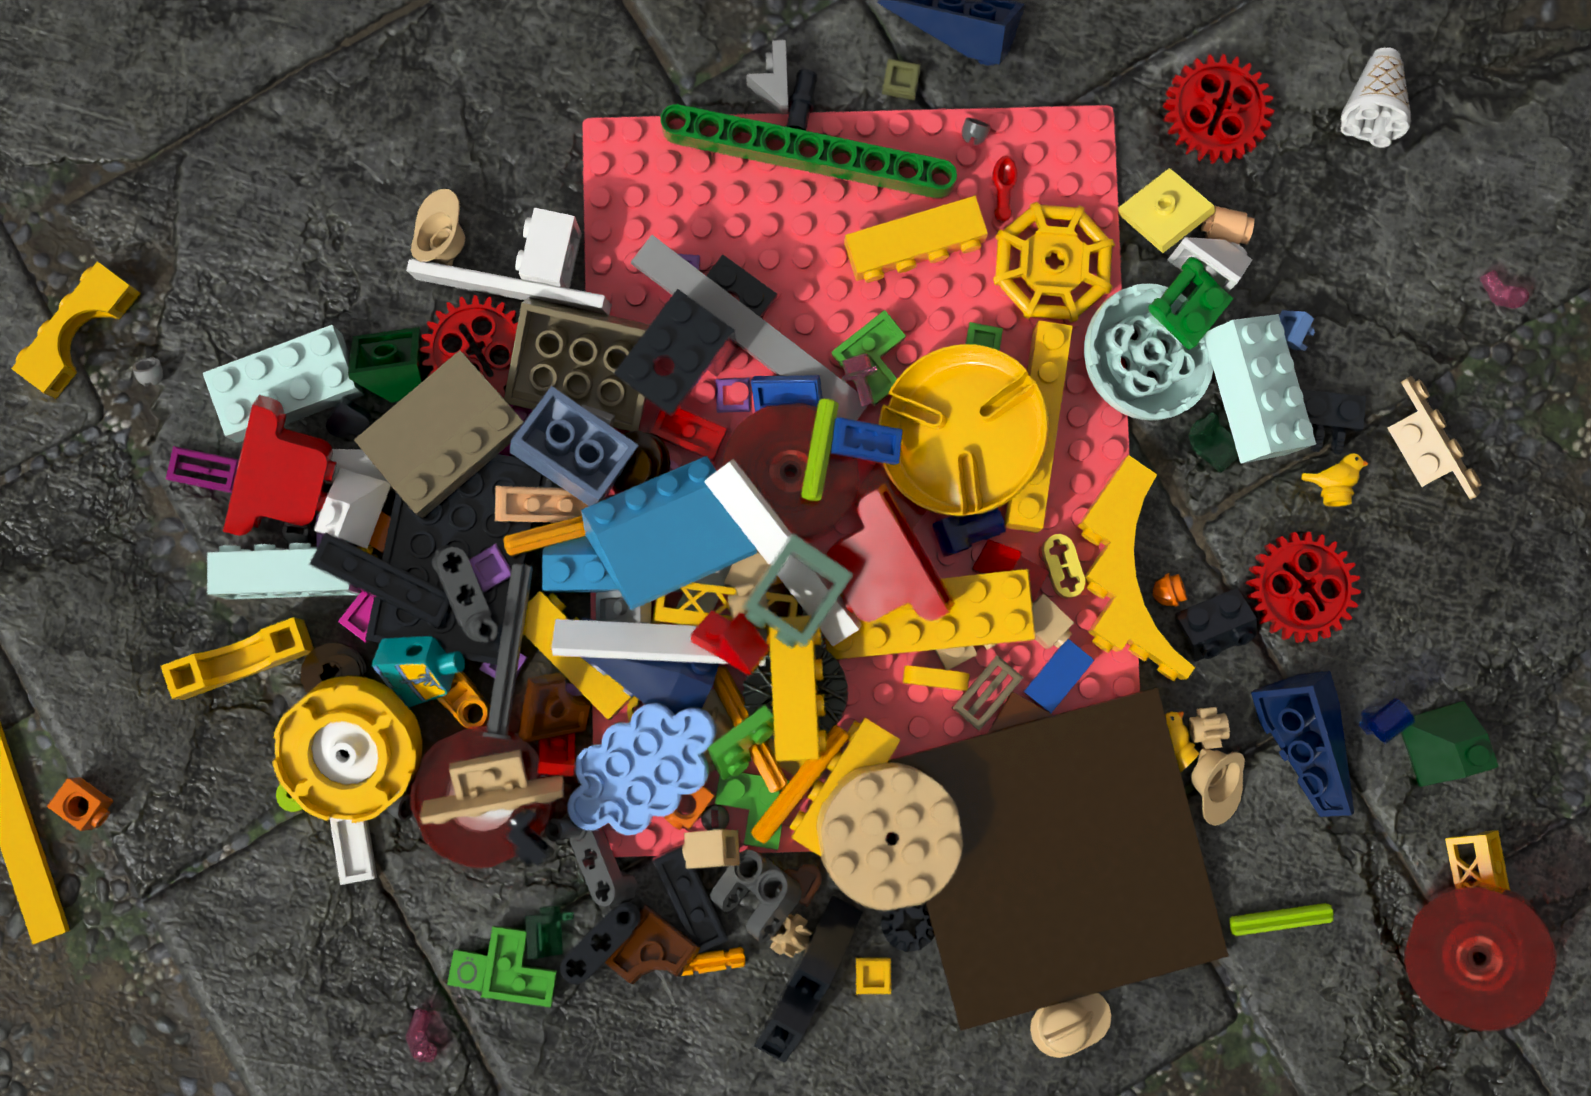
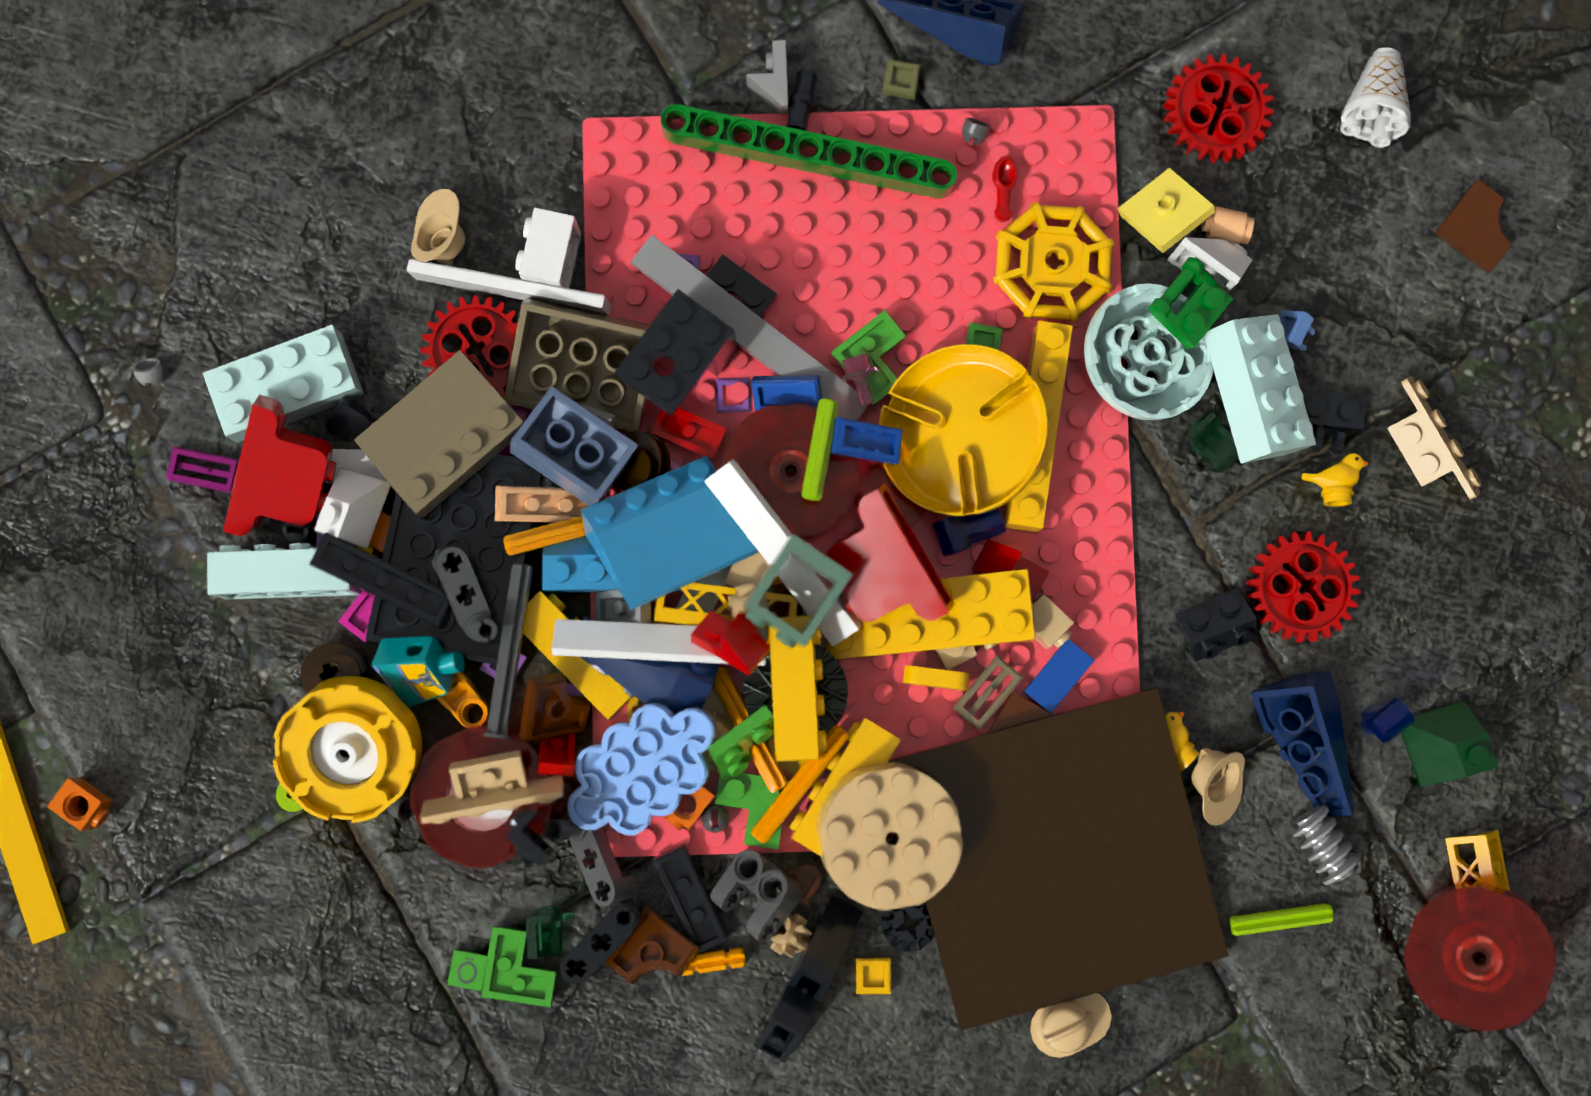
(48, 357): yellow arch -> none
(227, 664): yellow arch -> none
(353, 850): white tile -> none
(388, 362): dark green slope -> none
(416, 1037): clear pink arm -> none
(490, 568): medium lavender tile -> none
(711, 848): tan brick -> none
(915, 239): yellow brick -> none
(1071, 562): light yellow beam -> none
(1113, 573): yellow arch -> none
(1170, 590): orange plate -> none
(1209, 728): tan gear -> none
(1326, 844): none -> light grey piece
(1475, 227): none -> reddish brown tile
(1502, 294): clear pink arm -> none

